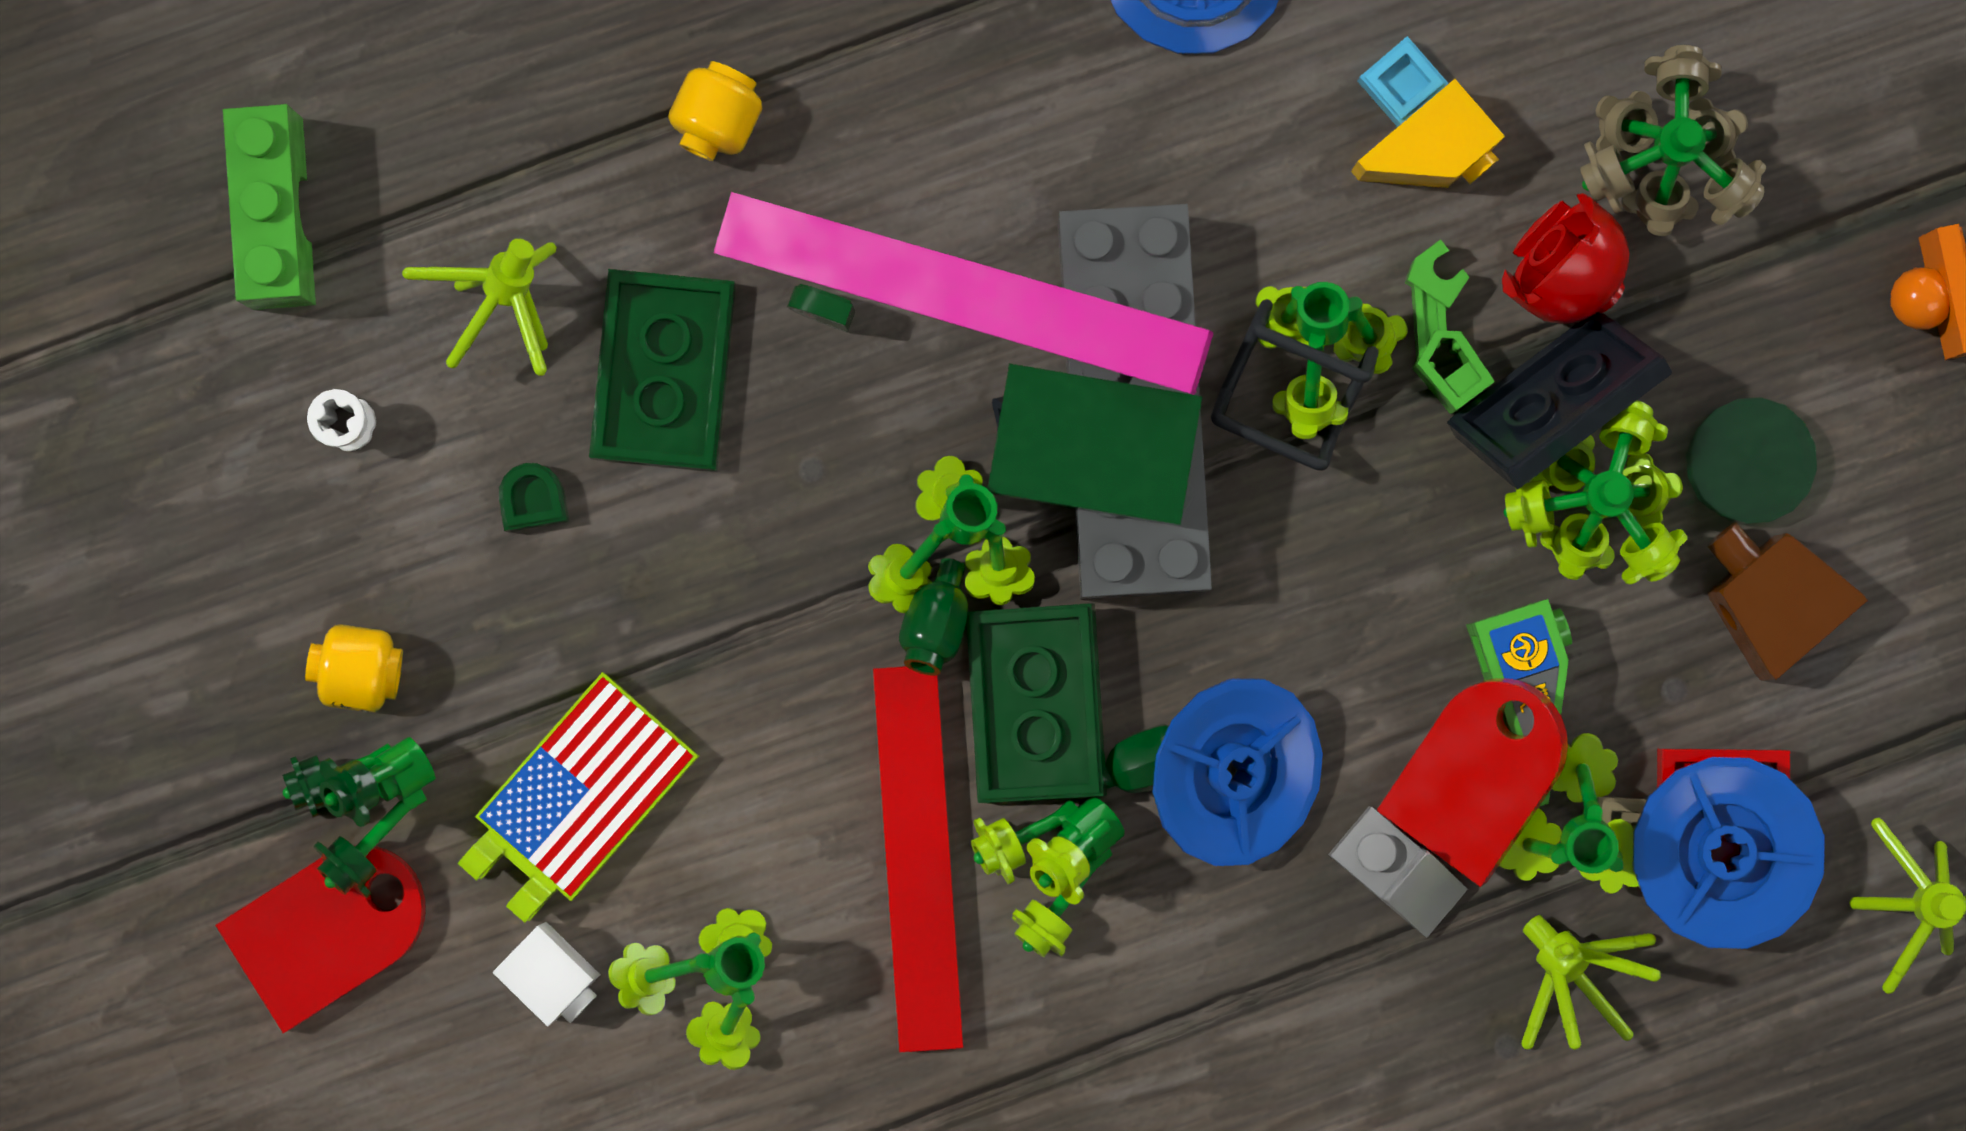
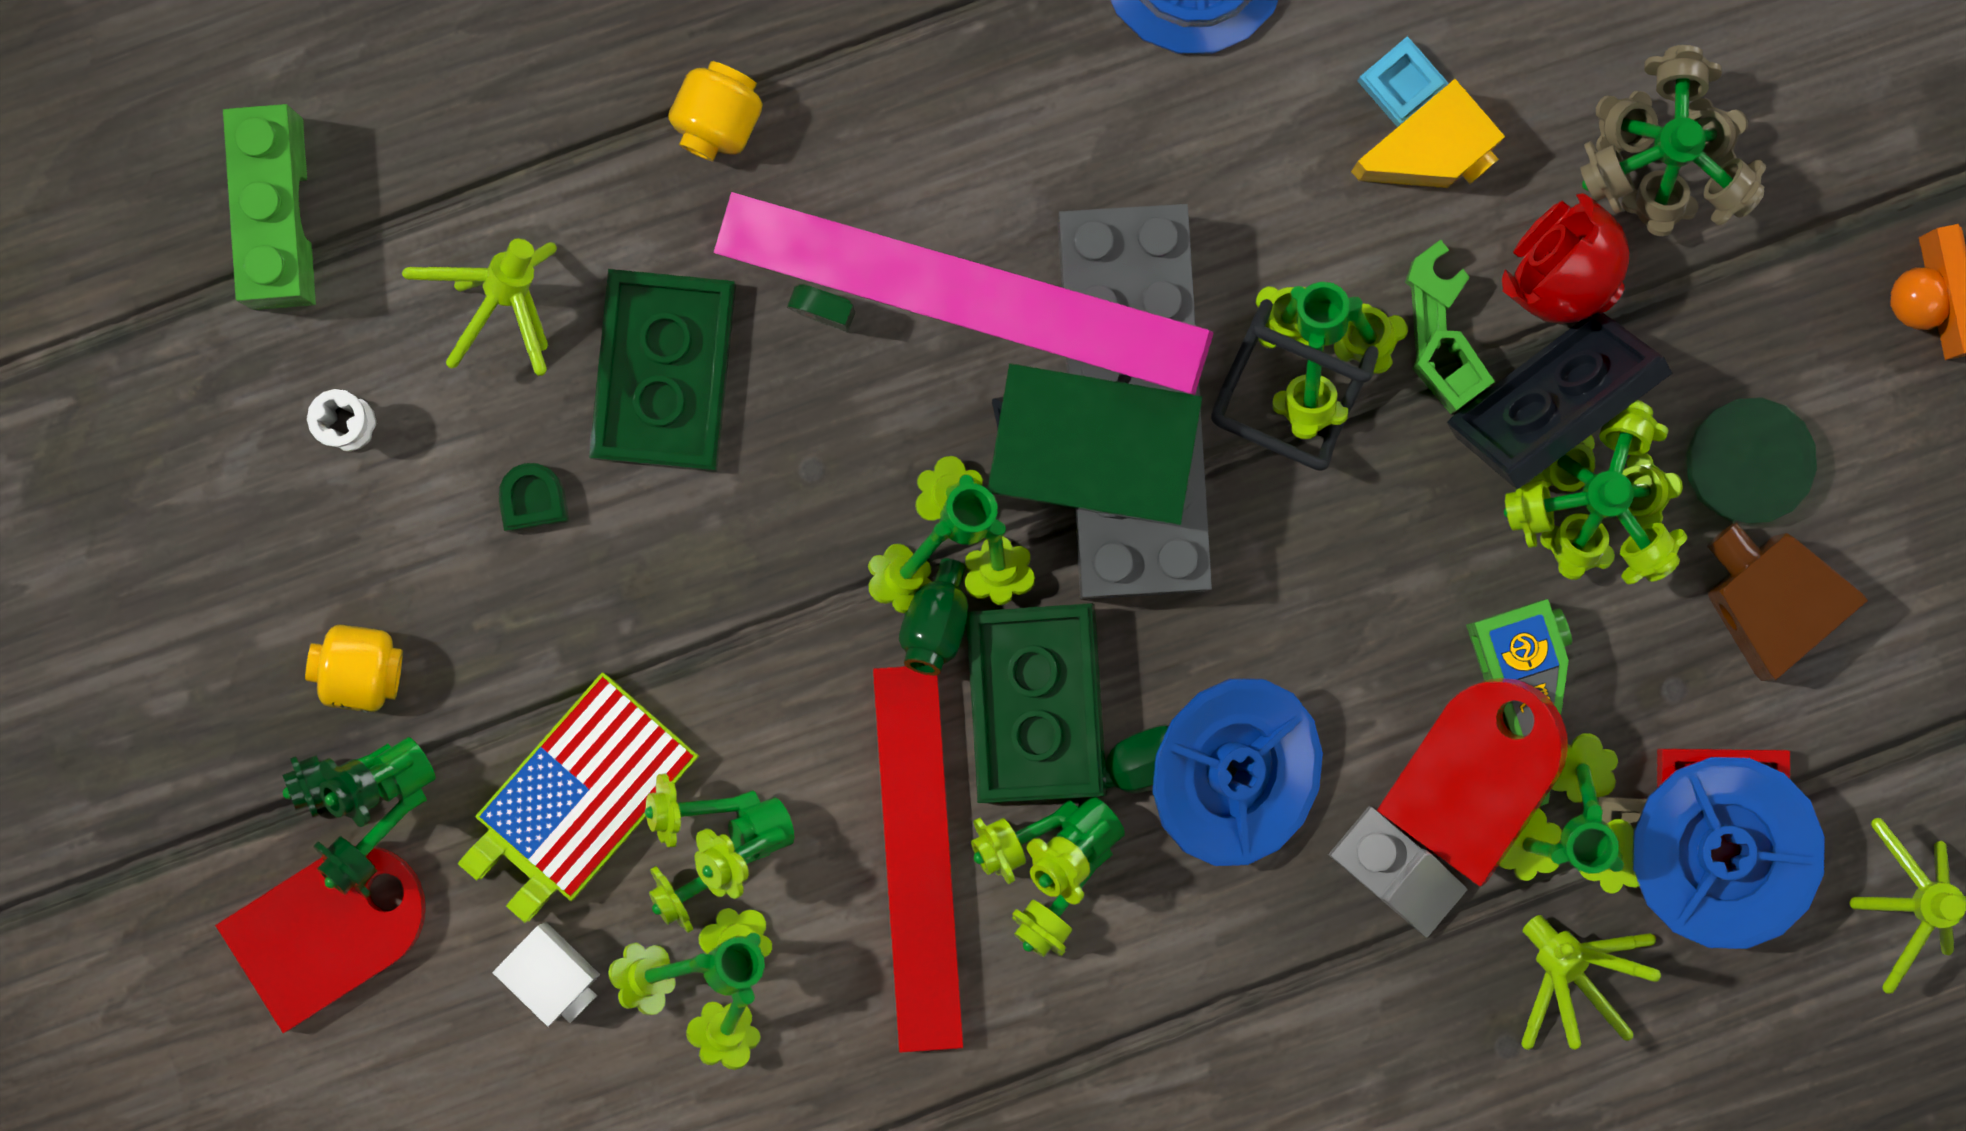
(721, 868): none -> plant

